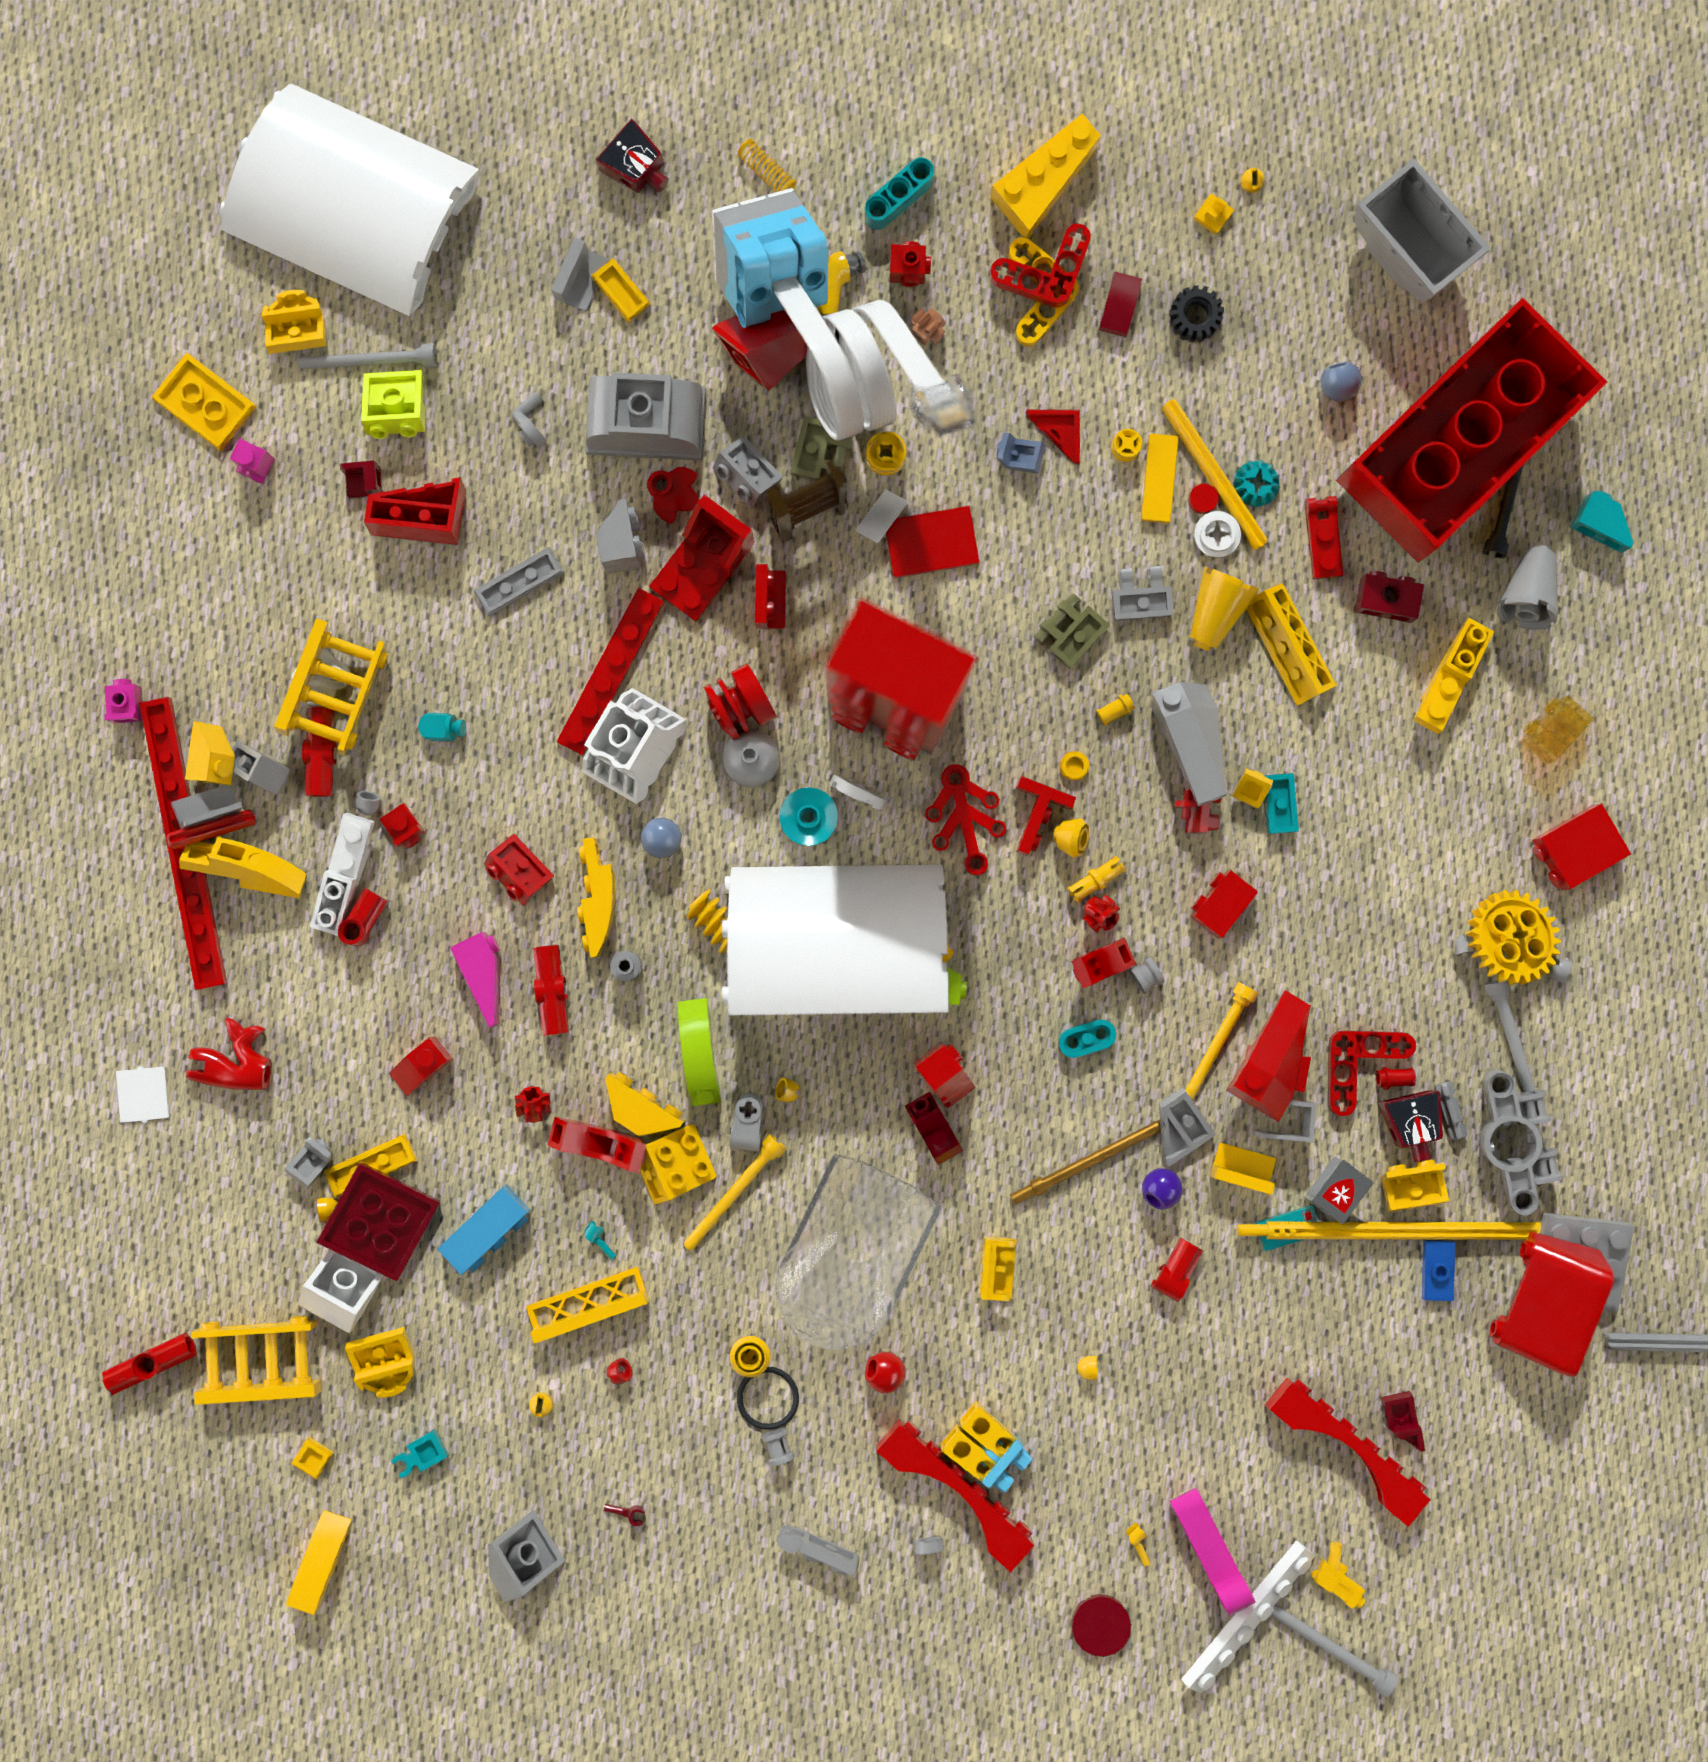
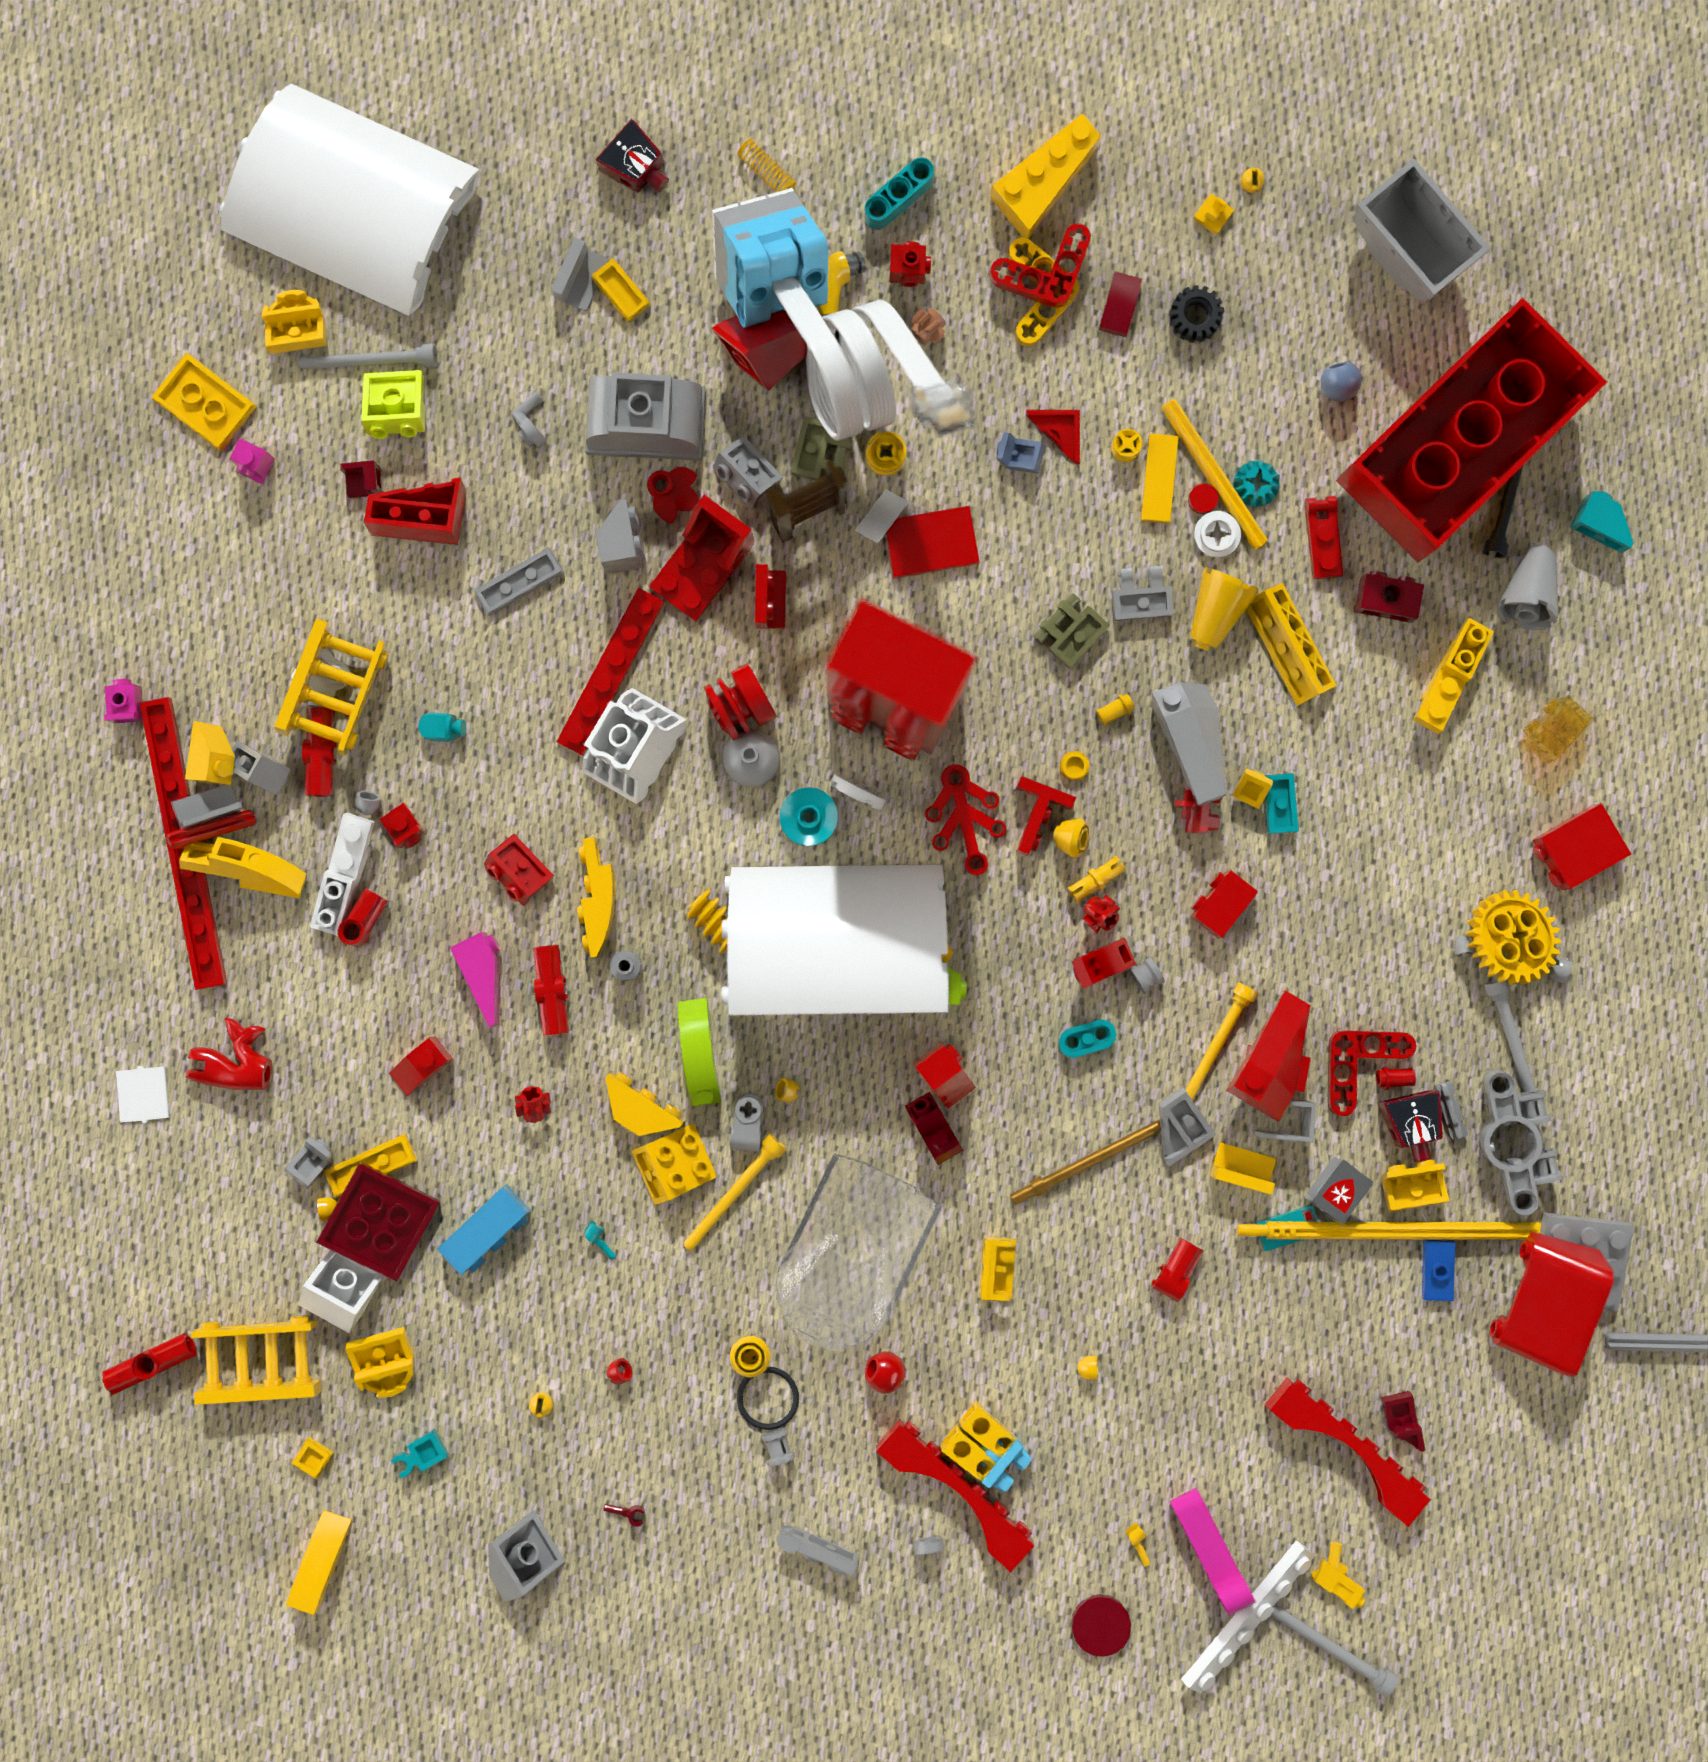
(590, 1315): yellow fence -> none
(598, 1143): red arch -> none
(661, 838): sand blue piece -> none
(1162, 1188): dark purple piece -> none

